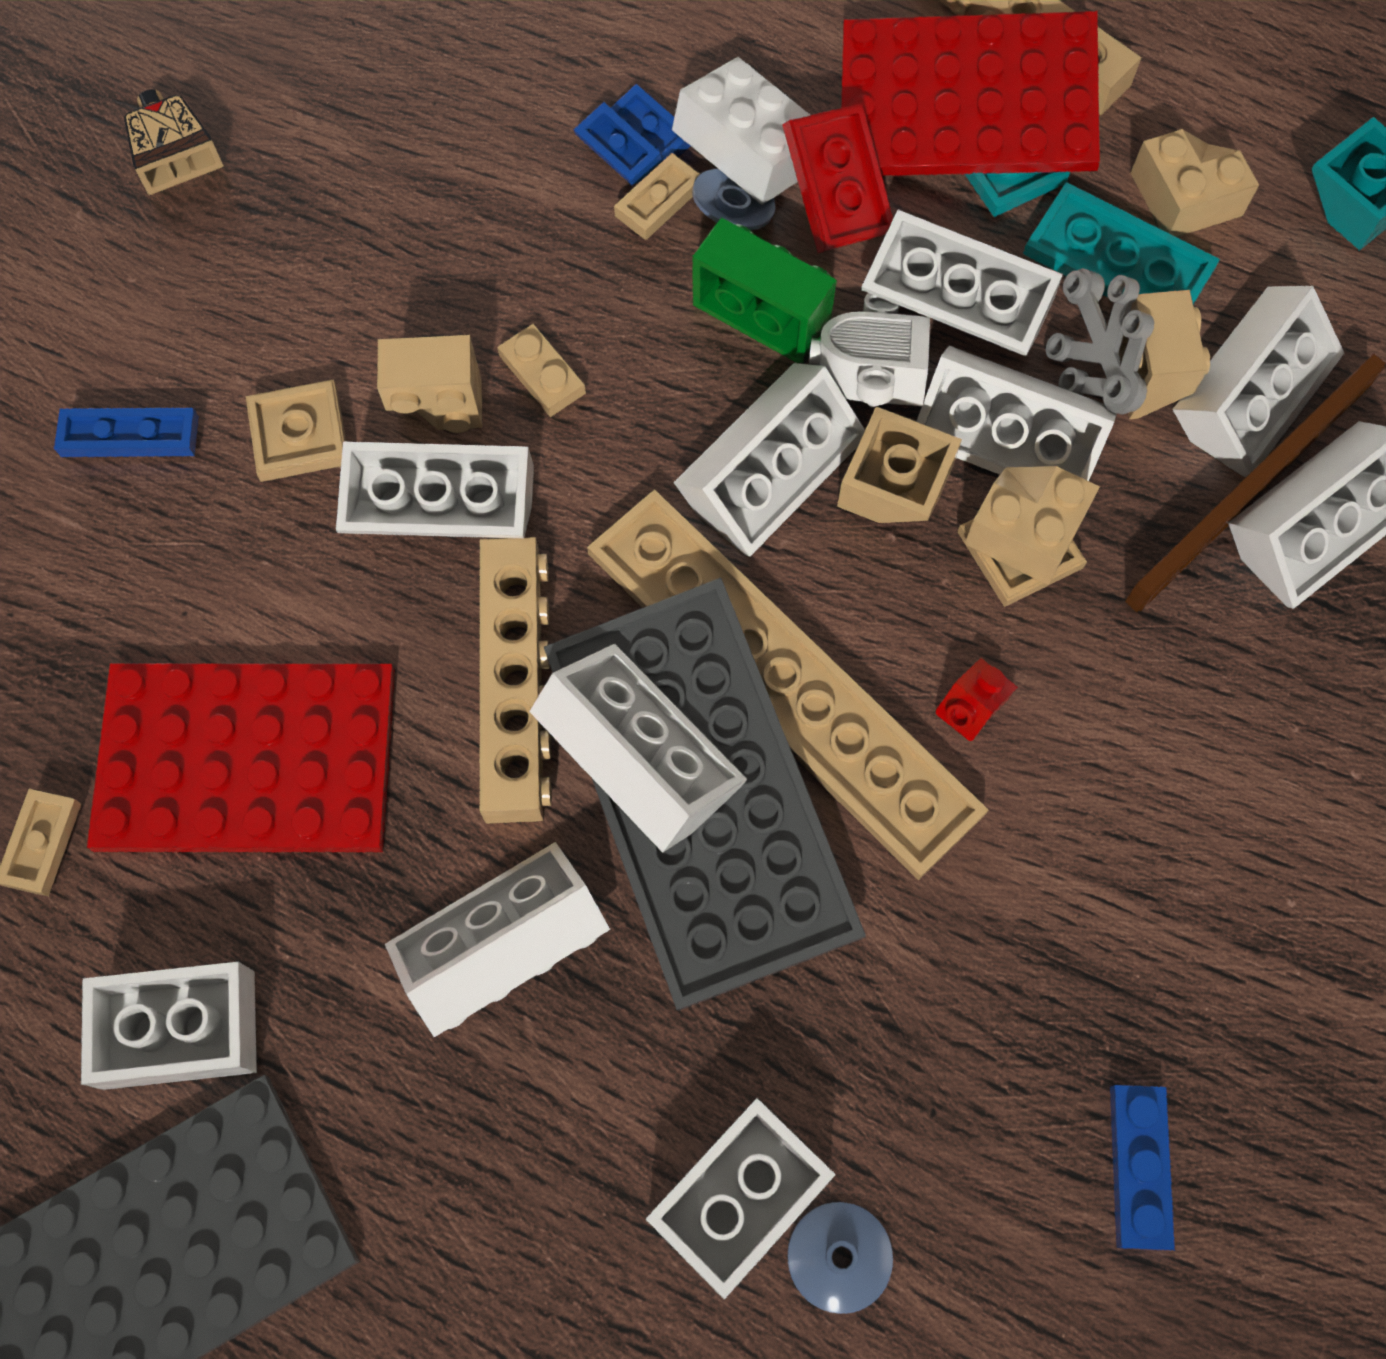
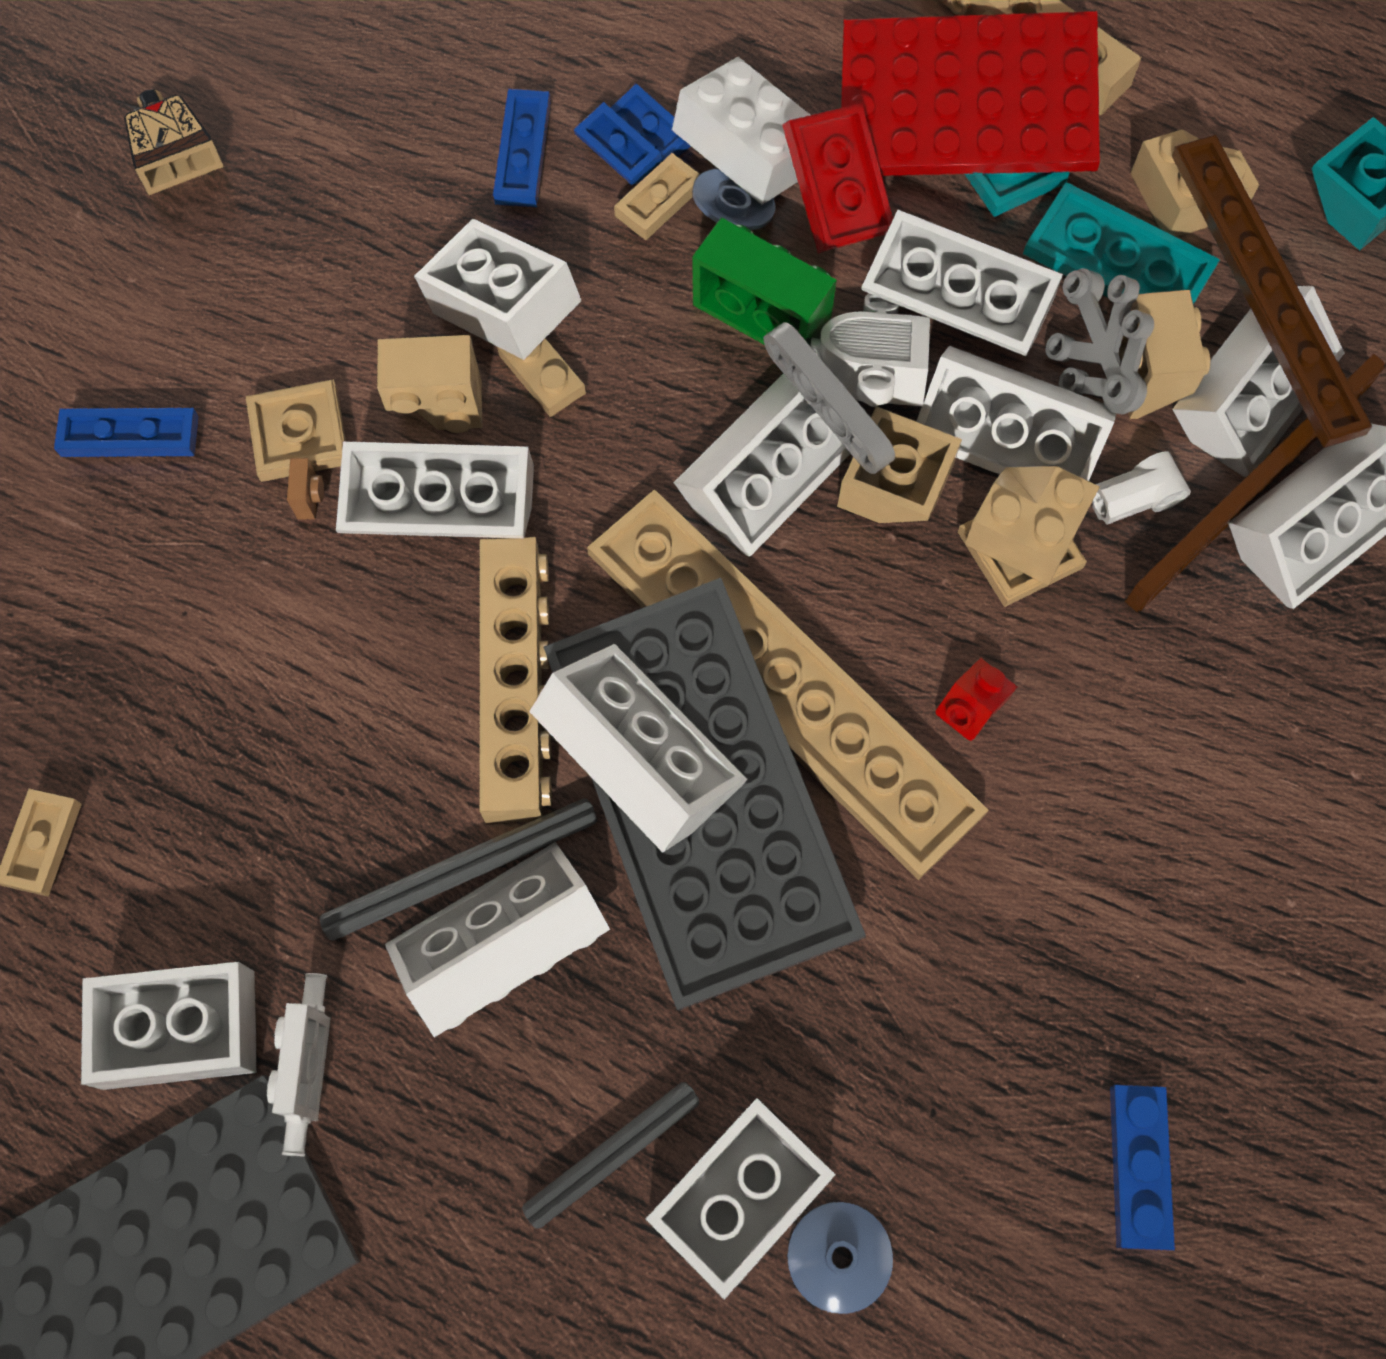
(243, 758): red plate -> none
(299, 1078): none -> white plate
(304, 488): none -> medium nougat plate
(457, 869): none -> dark grey axle
(498, 288): none -> white brick
(522, 148): none -> blue plate
(610, 1155): none -> dark grey axle
(829, 398): none -> light grey beam
(1151, 484): none -> white piece
(1271, 292): none -> reddish brown tile

